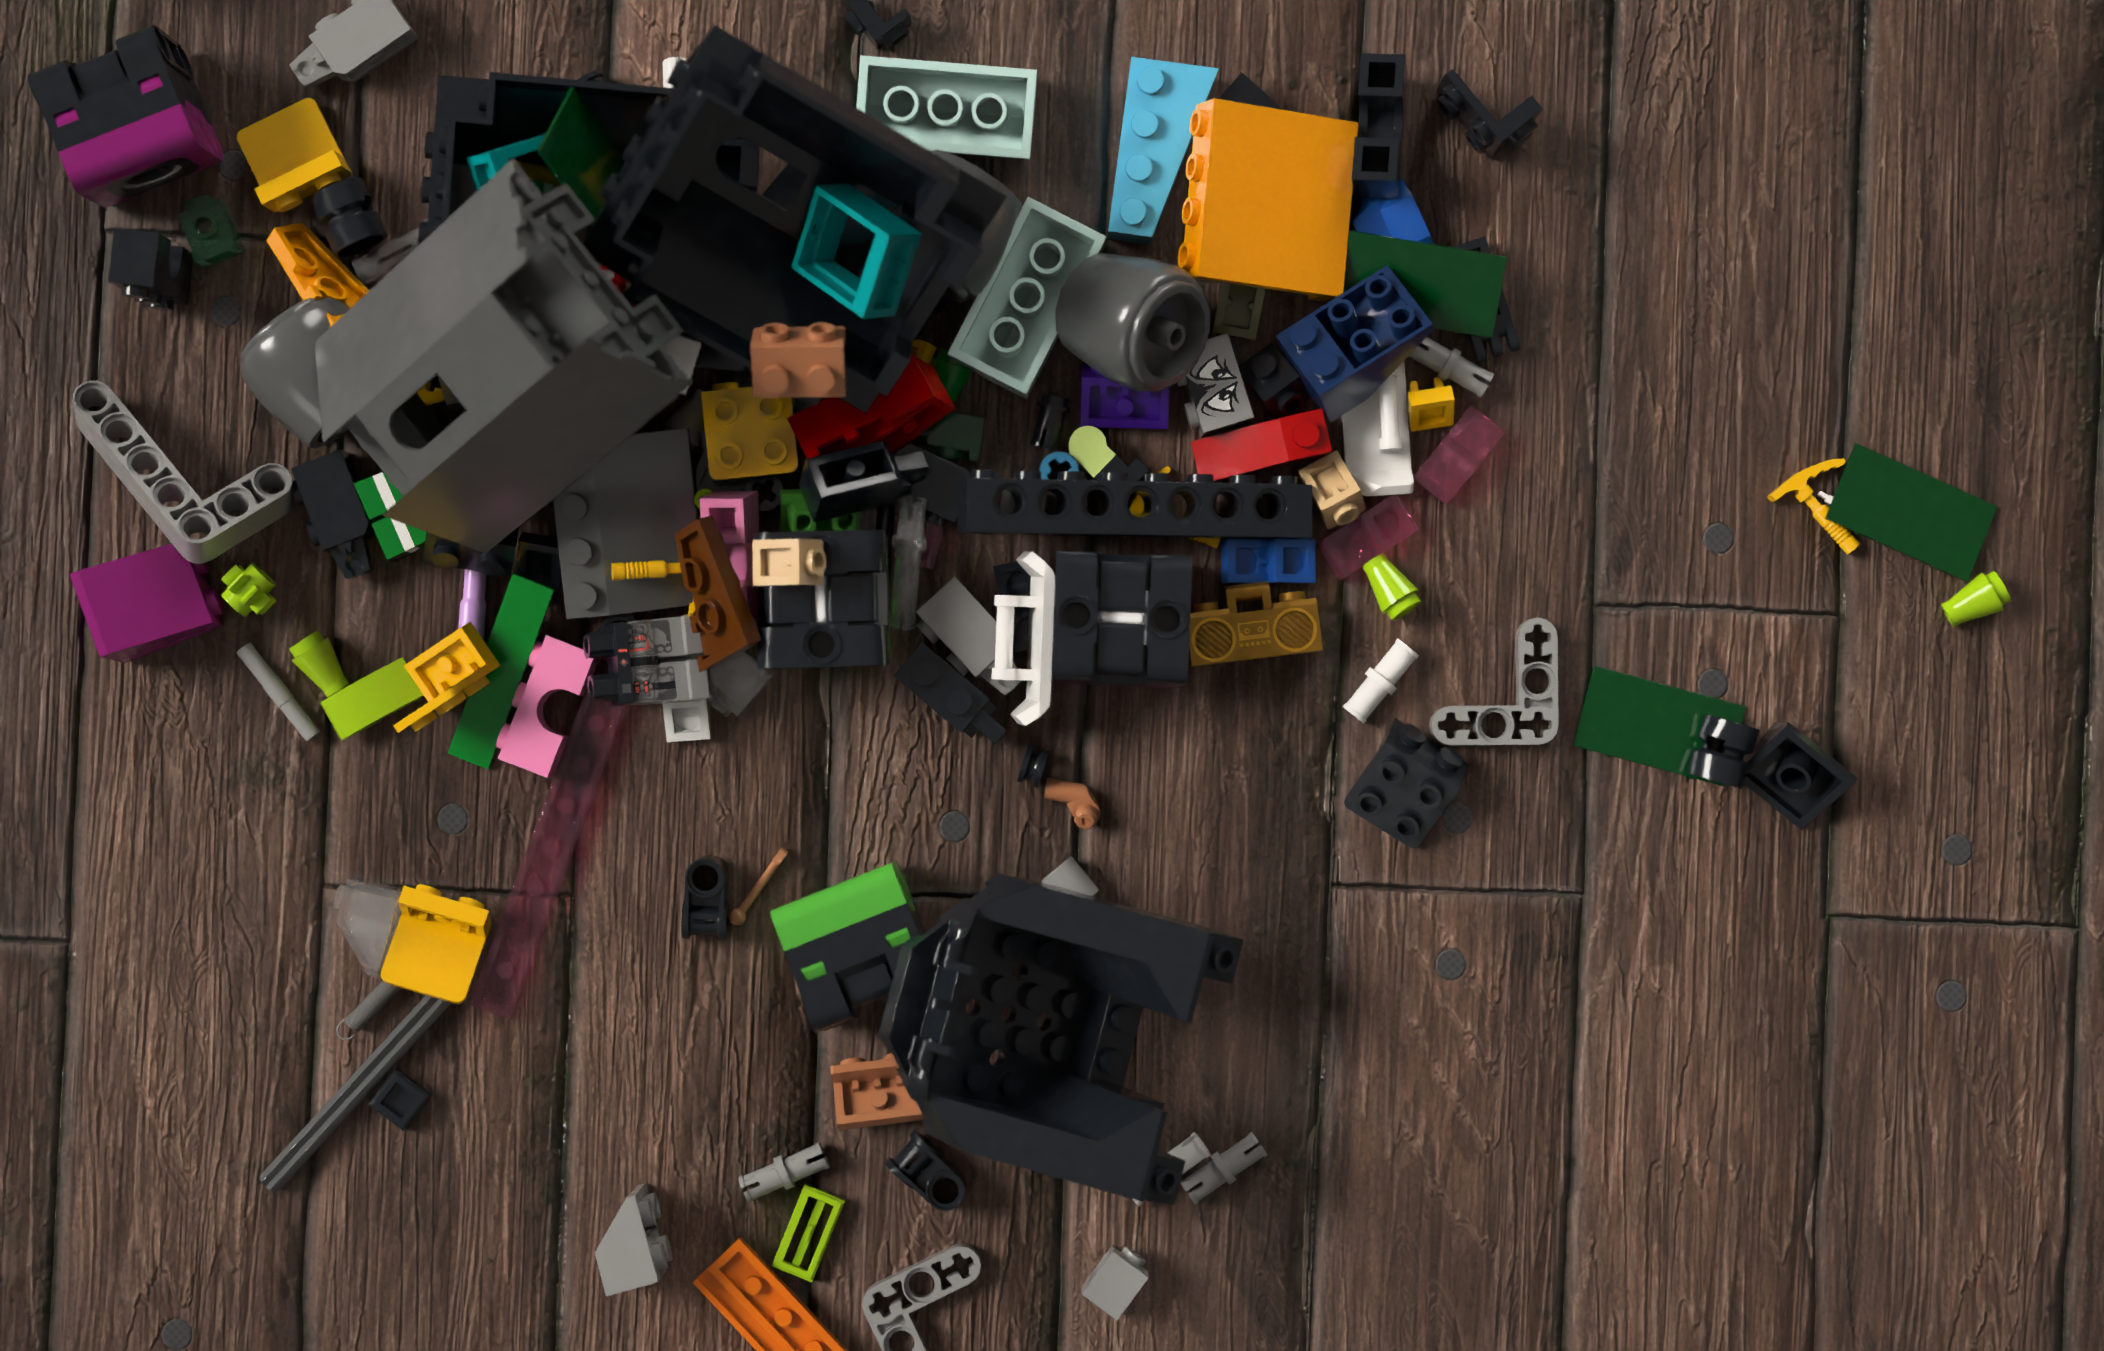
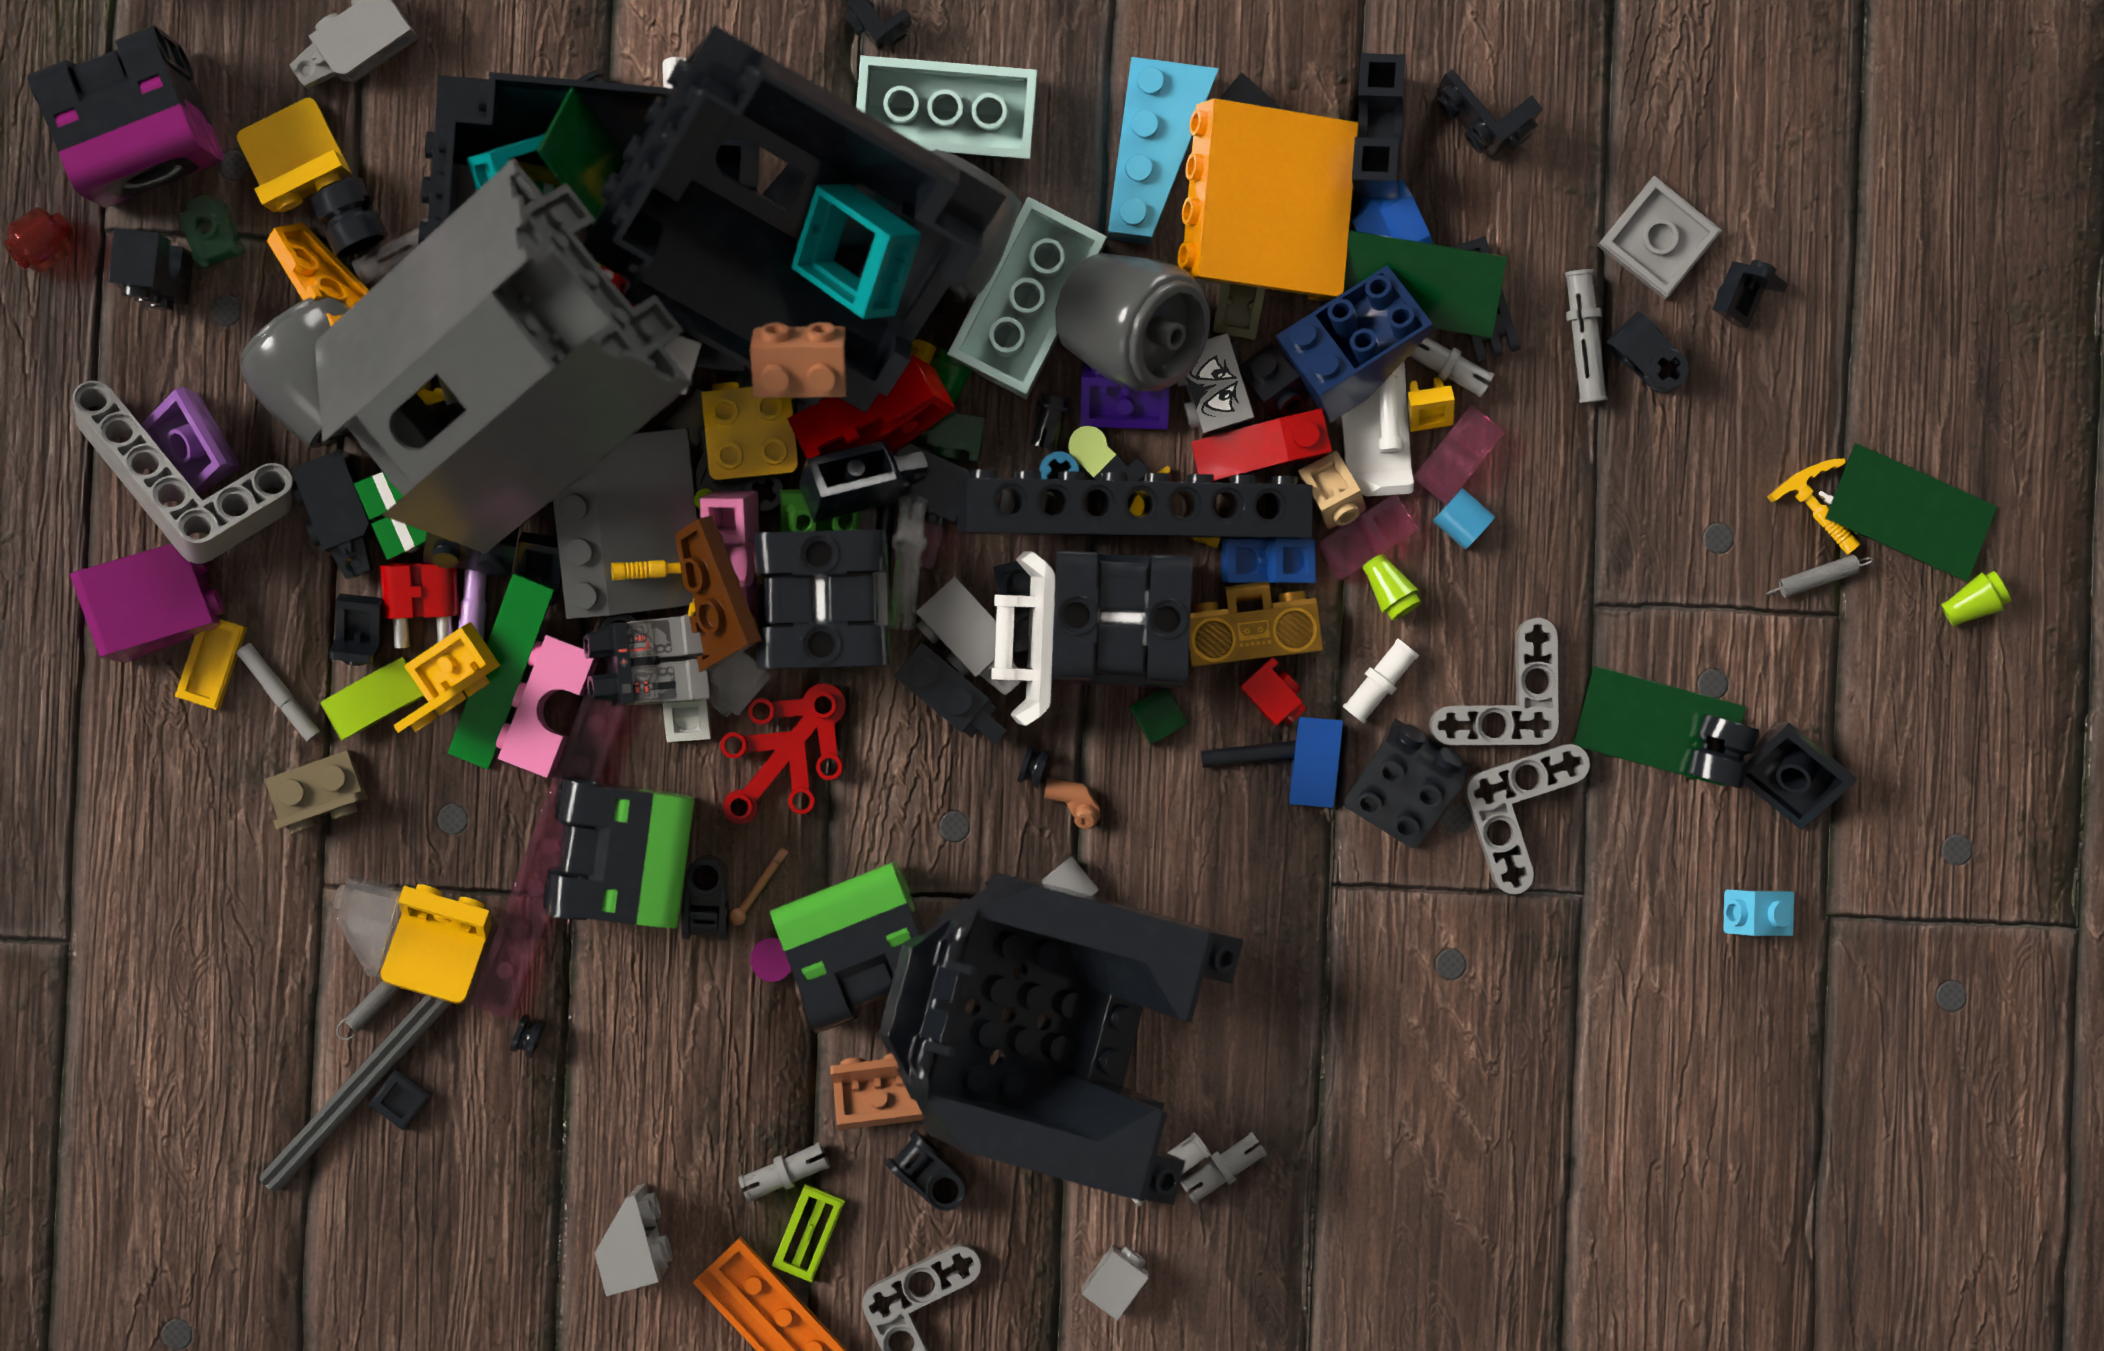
(38, 240): none -> clear red head
(191, 439): none -> medium lavender slope
(211, 665): none -> yellow tile
(248, 589): lime gear -> none
(315, 790): none -> dark tan bracket
(319, 662): lime cone -> none
(357, 629): none -> black bracket
(419, 591): none -> red piece
(527, 1036): none -> black bush
(619, 854): none -> black piece
(769, 960): none -> magenta tile
(788, 562): tan bracket -> none
(788, 747): none -> red plant
(1158, 715): none -> dark green slope
(1248, 754): none -> black bar
(1273, 694): none -> red brick
(1315, 762): none -> blue slope
(1463, 518): none -> dark azure brick
(1501, 808): none -> light grey beam
(1586, 336): none -> light grey pin
(1641, 347): none -> black piece
(1659, 237): none -> light grey tile
(1743, 290): none -> black bracket
(1758, 912): none -> medium azure bracket
(1820, 576): none -> light grey piece

